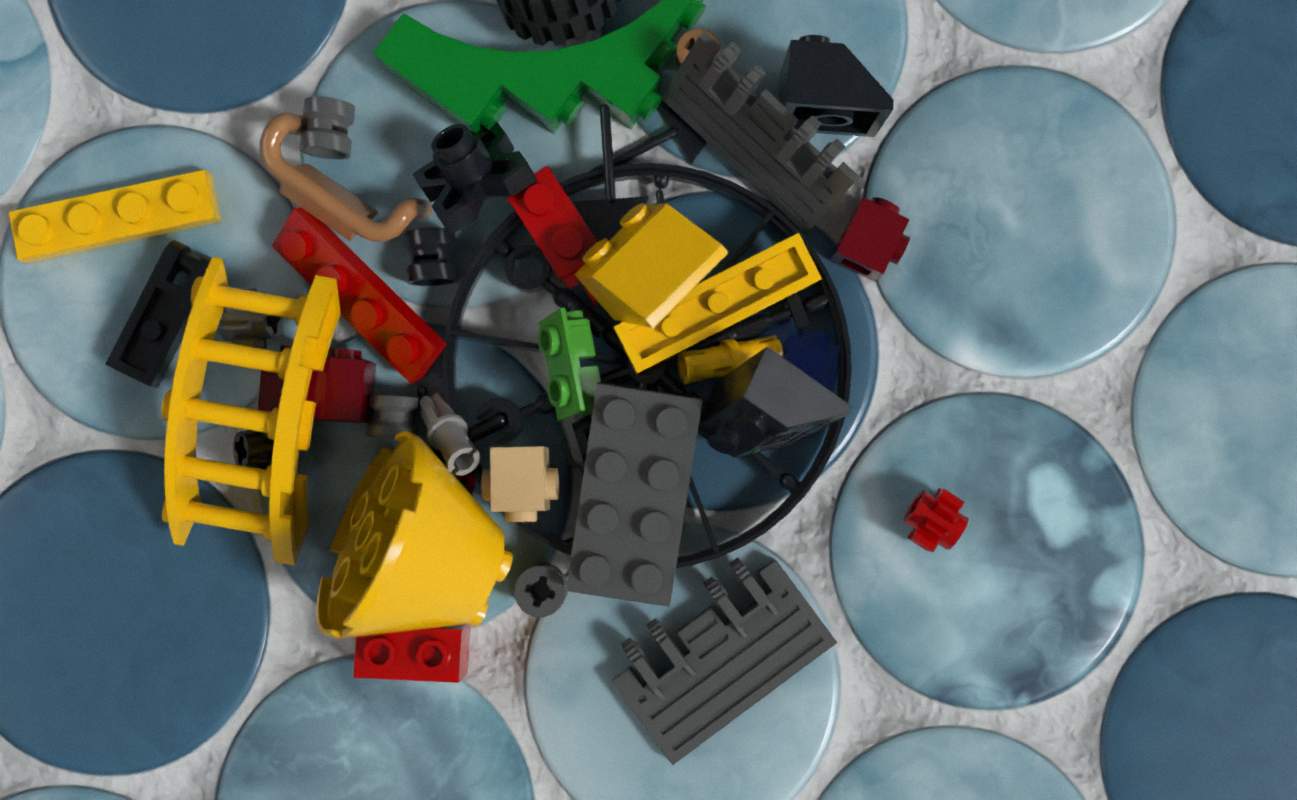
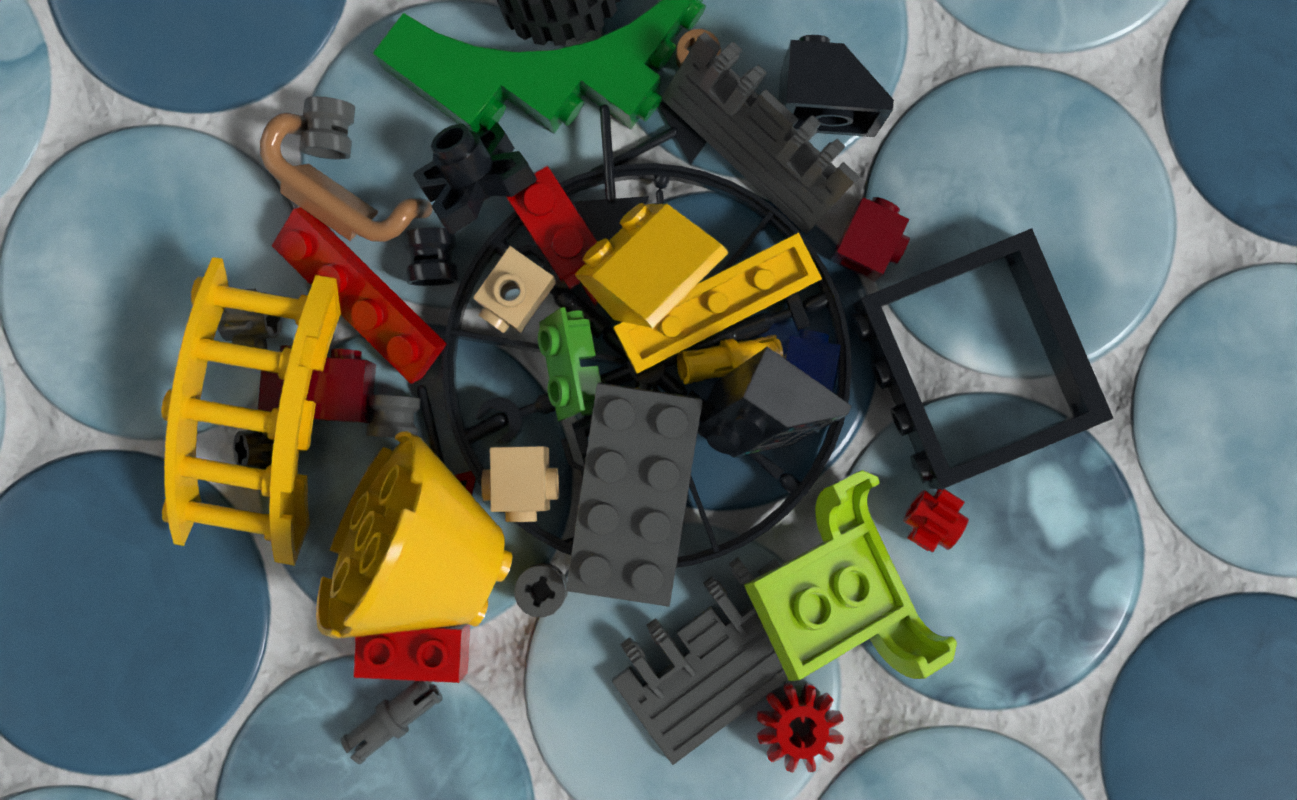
(114, 216): yellow plate -> none
(158, 317): black plate -> none
(390, 720): none -> dark grey pin
(449, 434): light grey axle -> none
(510, 273): none -> tan brick
(819, 722): none -> red gear
(845, 595): none -> lime piece
(1054, 331): none -> black window

